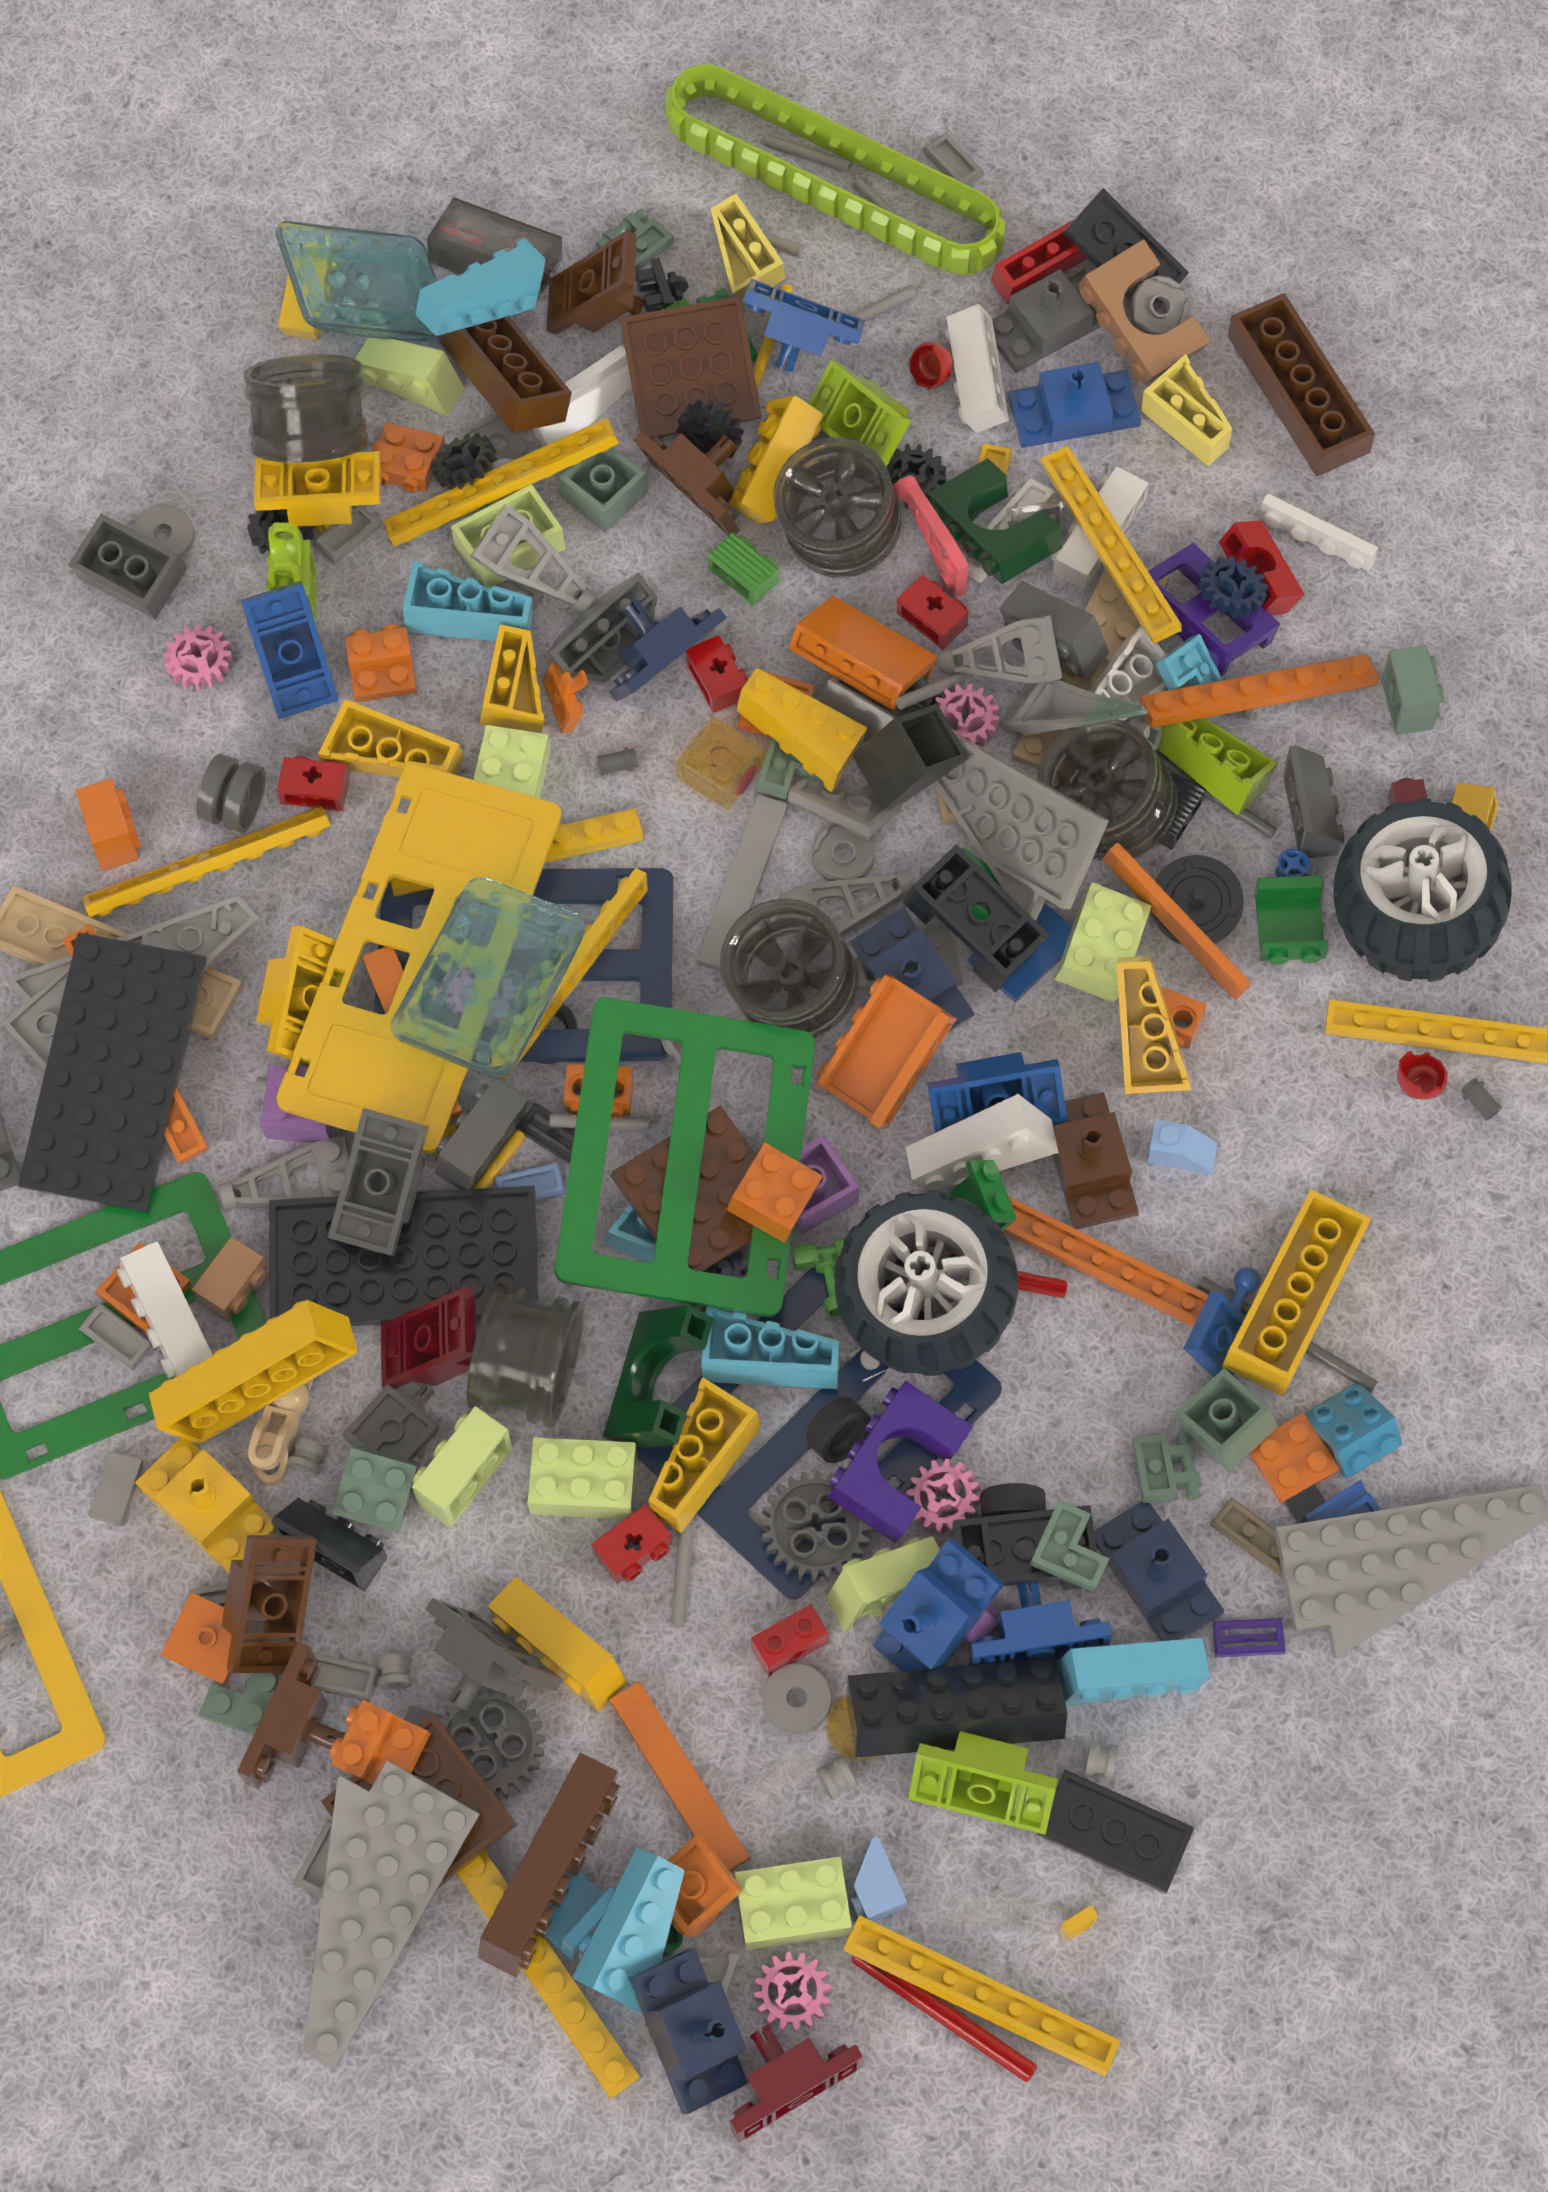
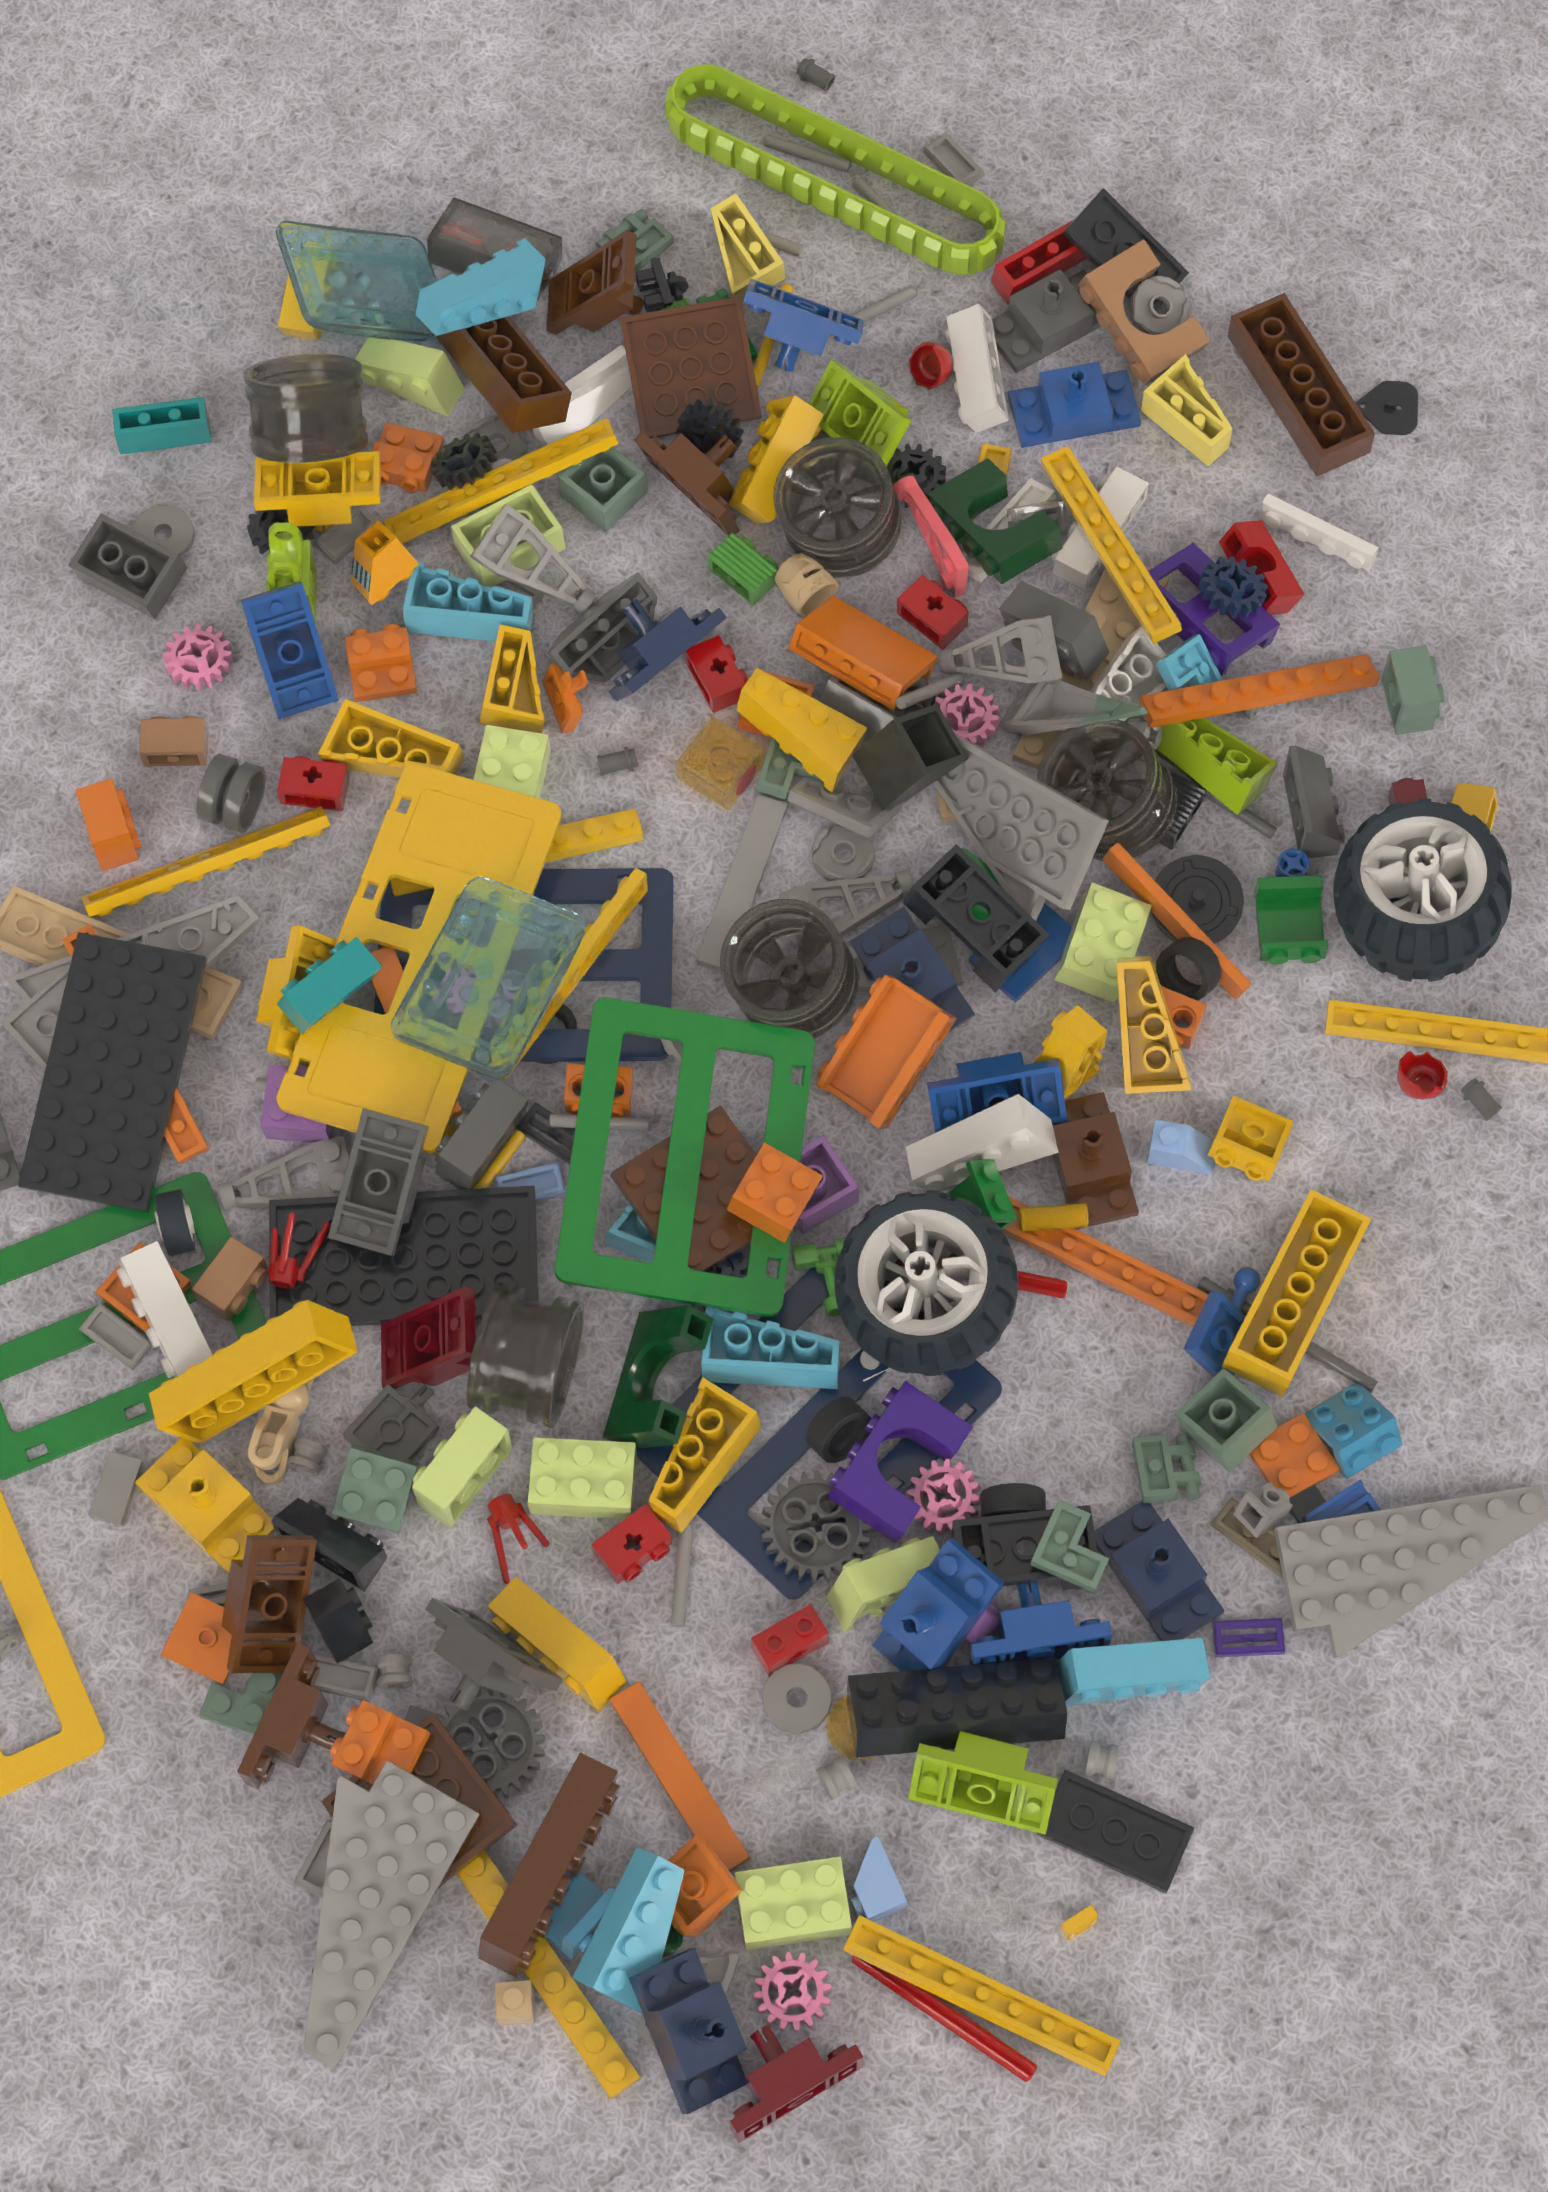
(161, 425): none -> teal brick
(174, 741): none -> medium nougat brick
(174, 1222): none -> black wheel
(284, 1269): none -> red plant
(328, 984): none -> teal brick
(338, 1619): none -> black brick
(379, 563): none -> light orange slope
(506, 1513): none -> red plant
(514, 2002): none -> tan brick
(805, 583): none -> tan helmet
(810, 71): none -> dark grey pin
(1053, 1219): none -> yellow piece
(1076, 1046): none -> yellow wedge
(1204, 959): none -> black tyre
(1250, 1139): none -> yellow plate
(1269, 1502): none -> light grey brick
(1382, 406): none -> black piece

